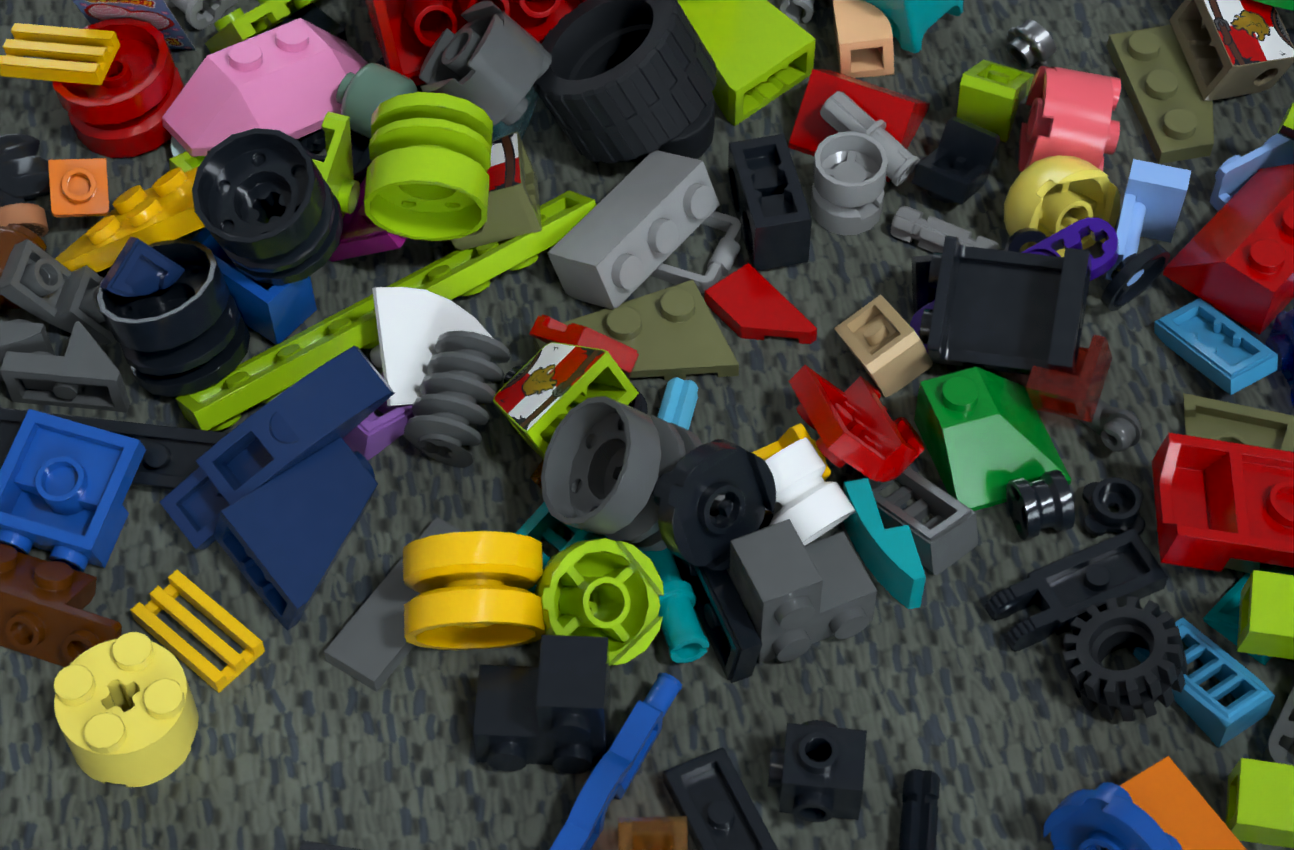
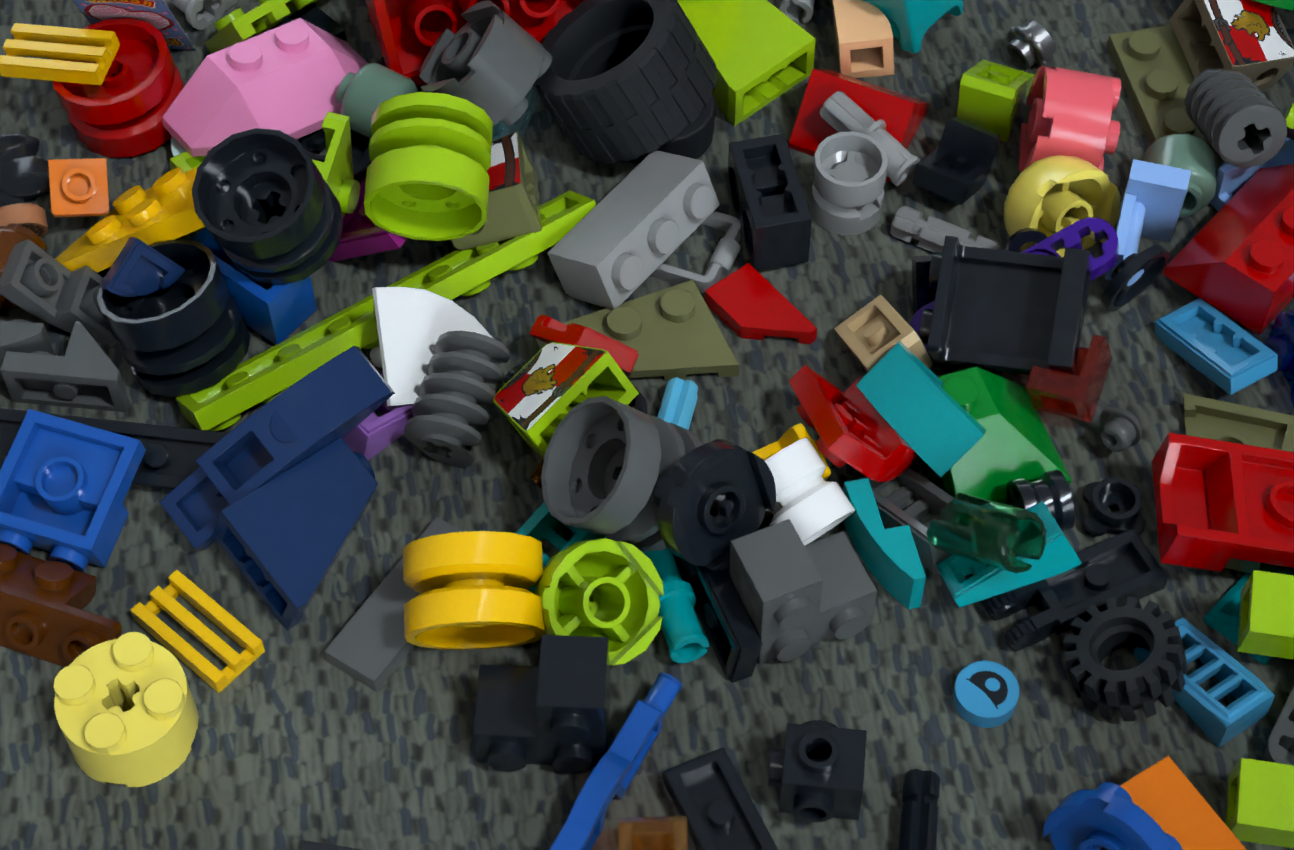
(920, 409): none -> teal slope
(986, 694): none -> dark azure tile
(988, 533): none -> clear green arm
(992, 581): none -> teal slope
(1191, 154): none -> sand green head
(1235, 117): none -> dark grey piece

